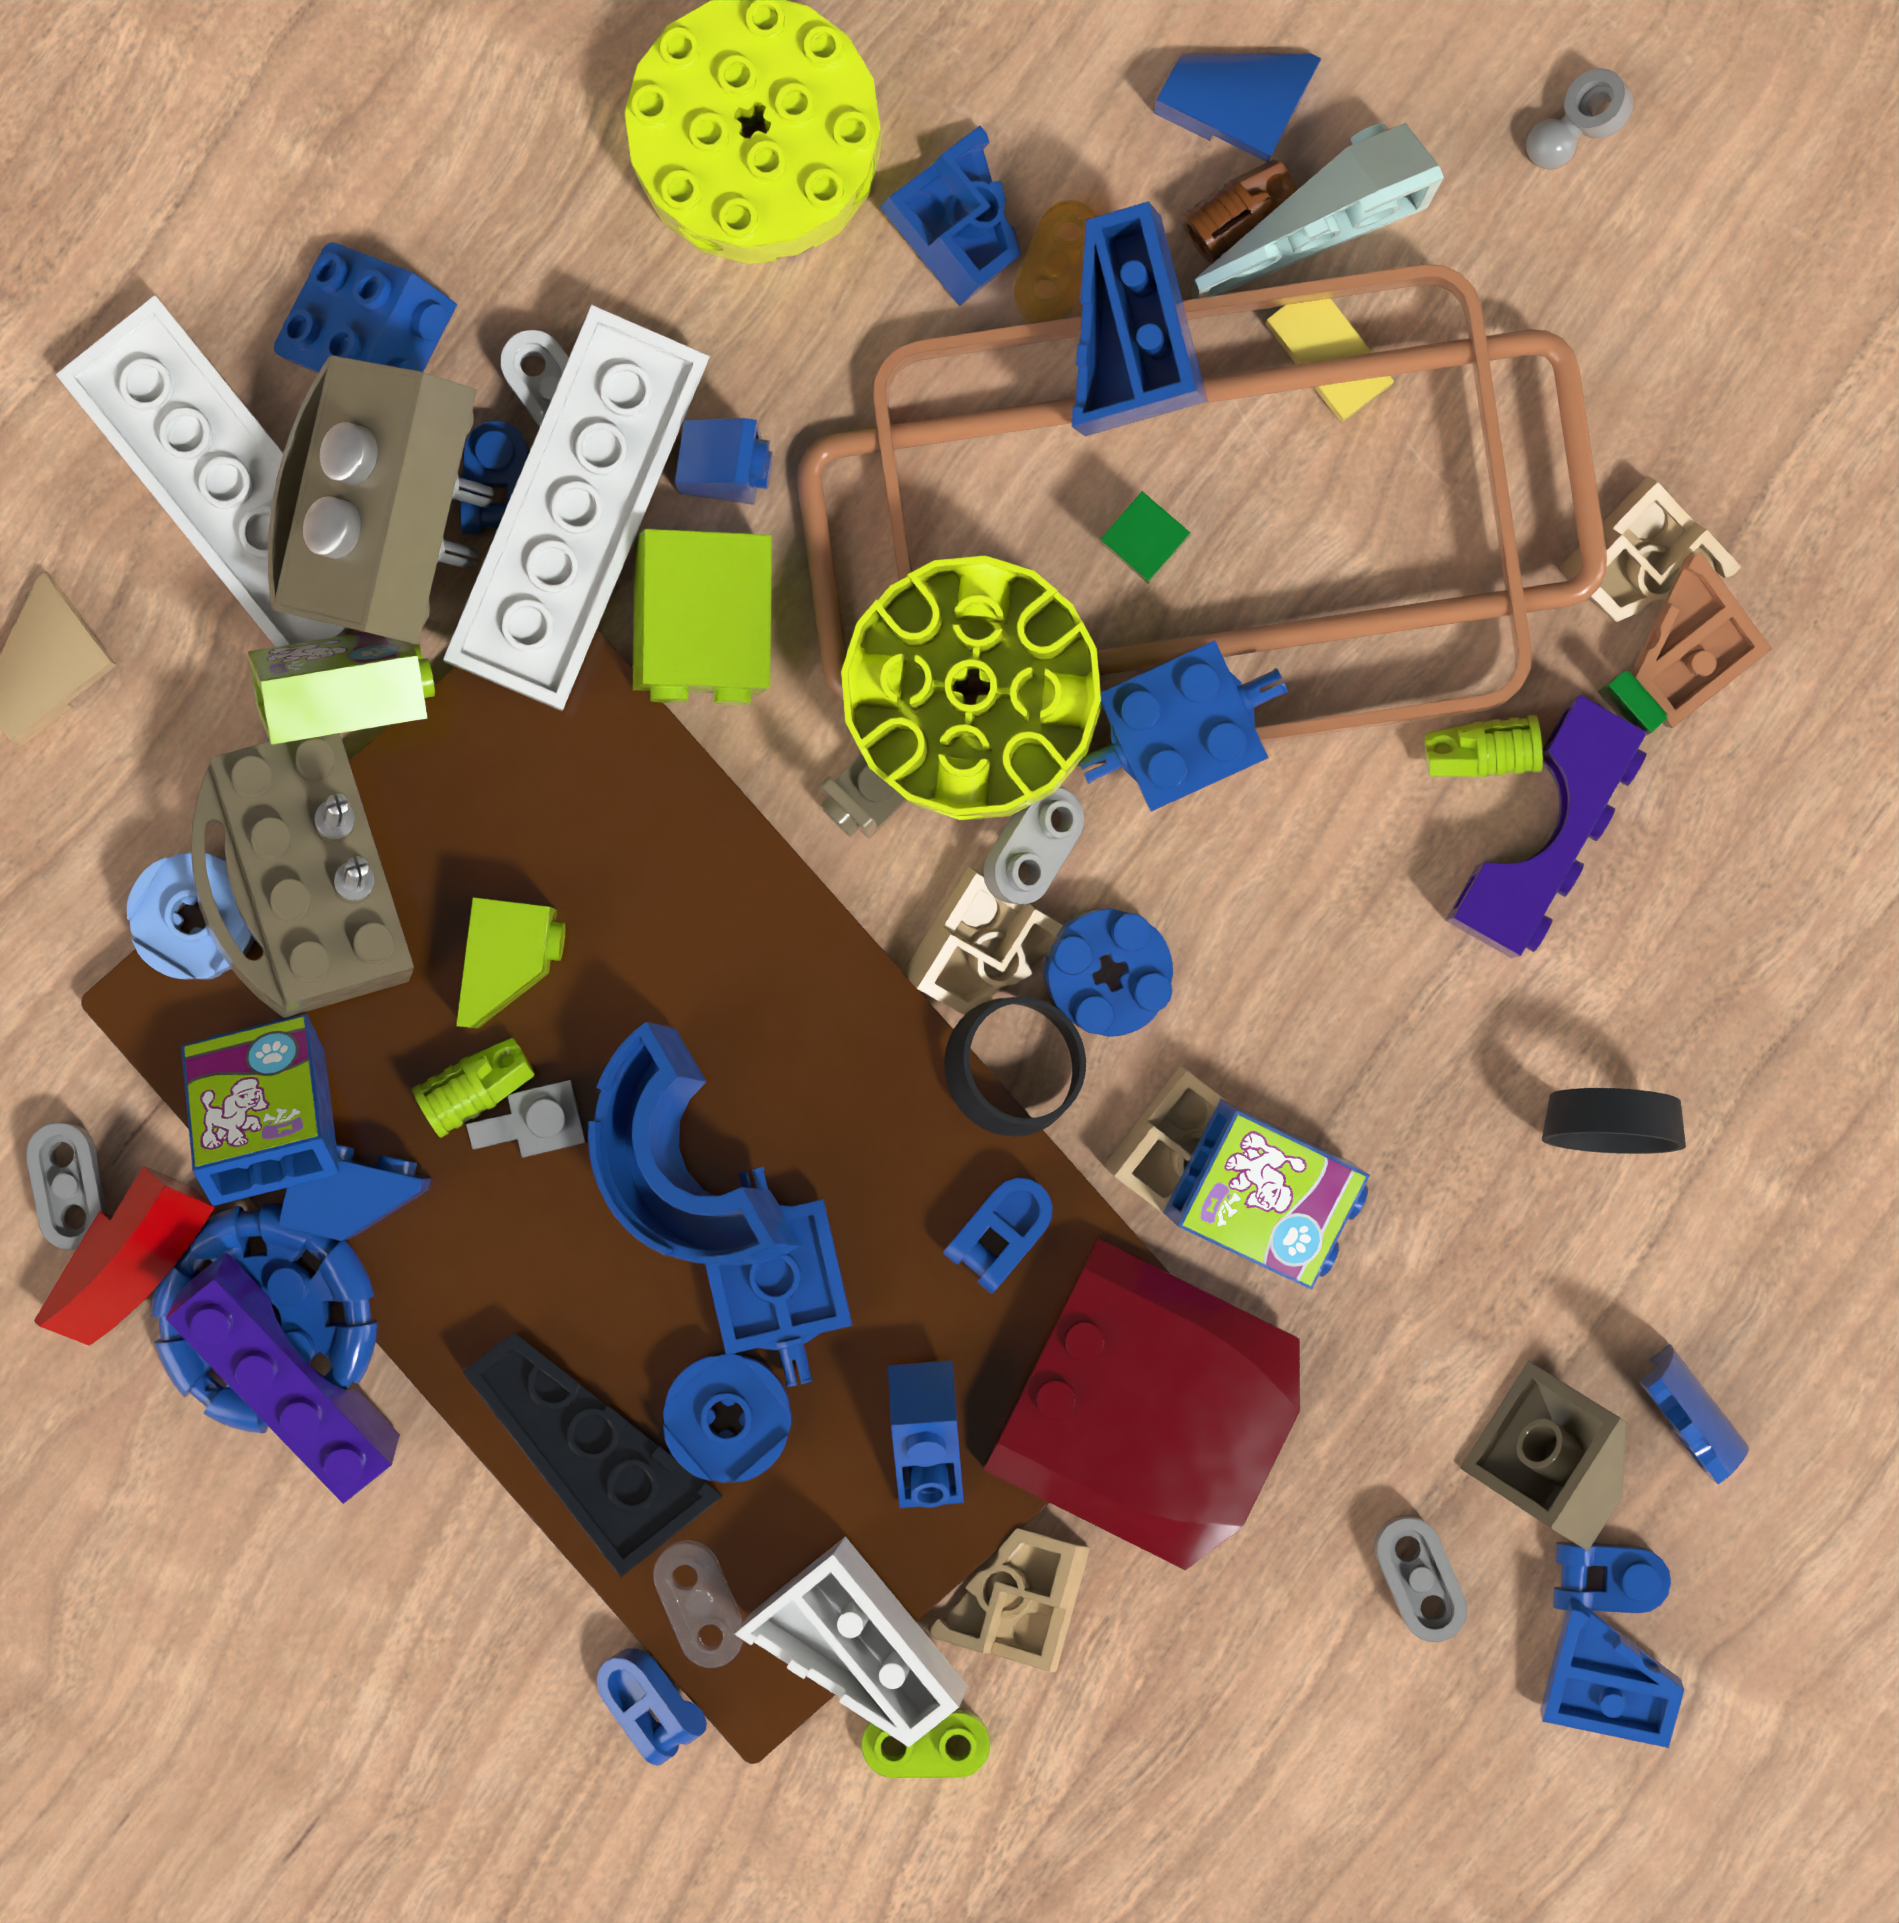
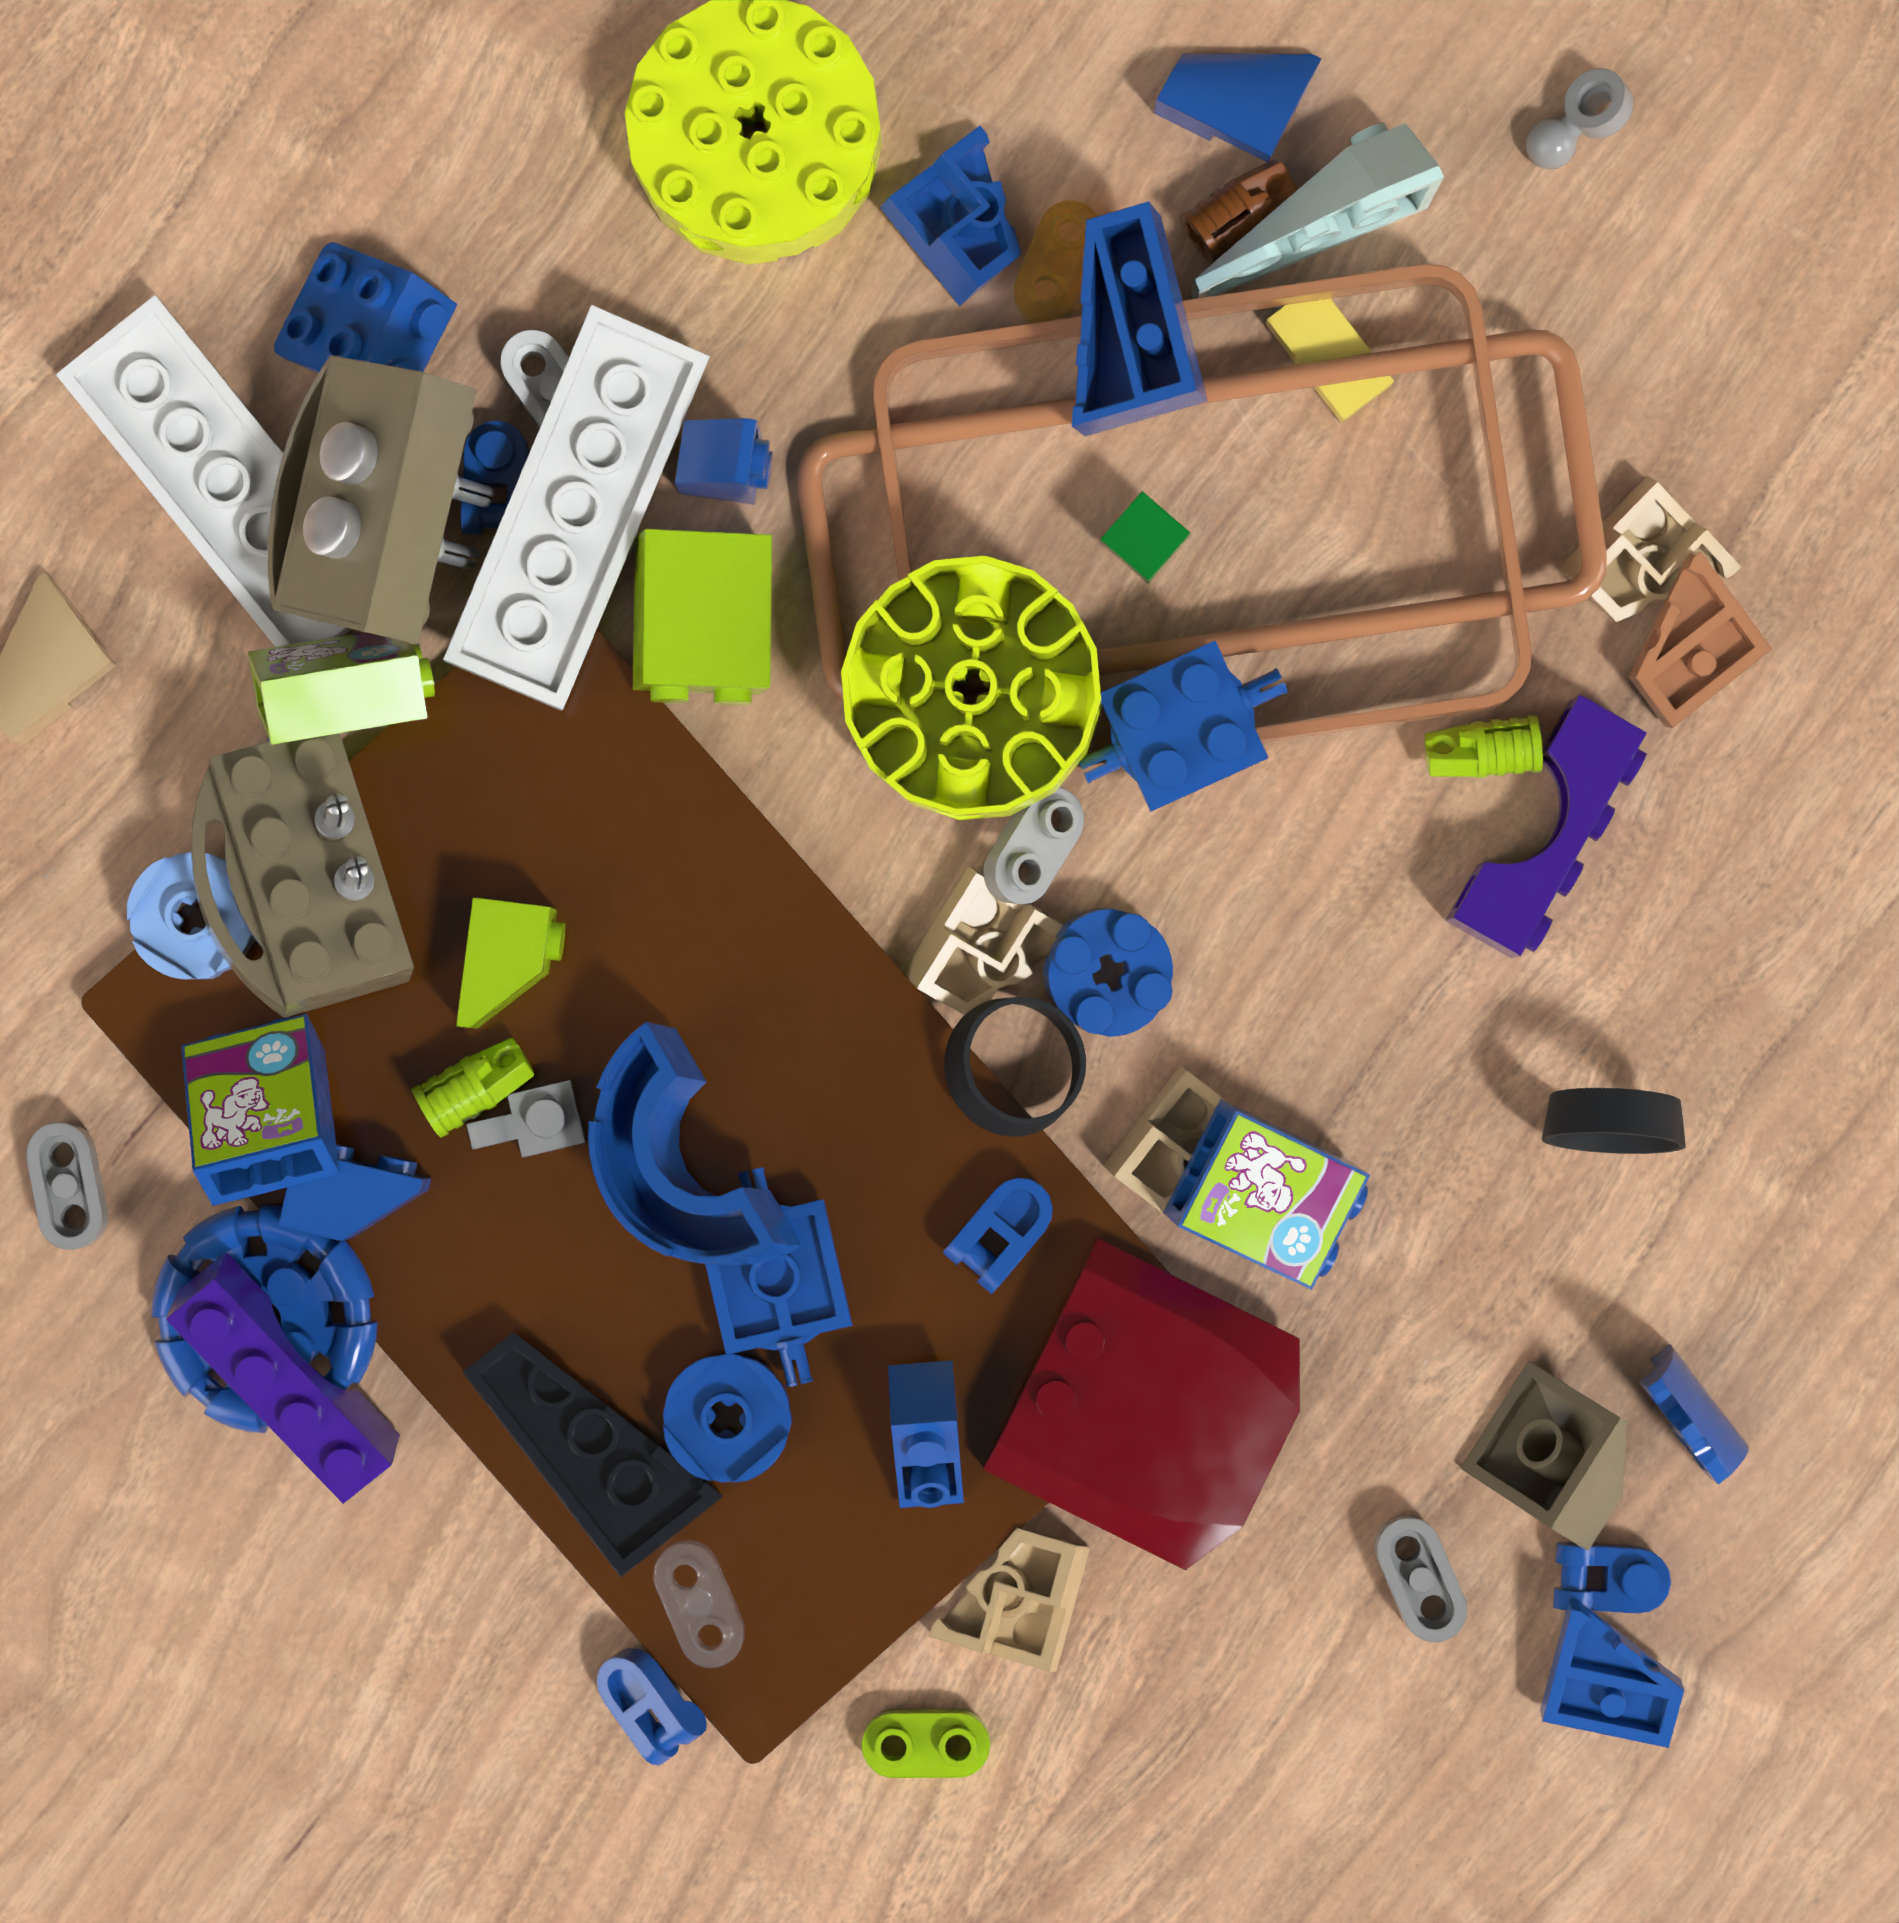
(124, 1257): red slope -> none
(859, 799): dark tan bracket -> none
(859, 1644): white wedge -> none
(1633, 702): green tile -> none

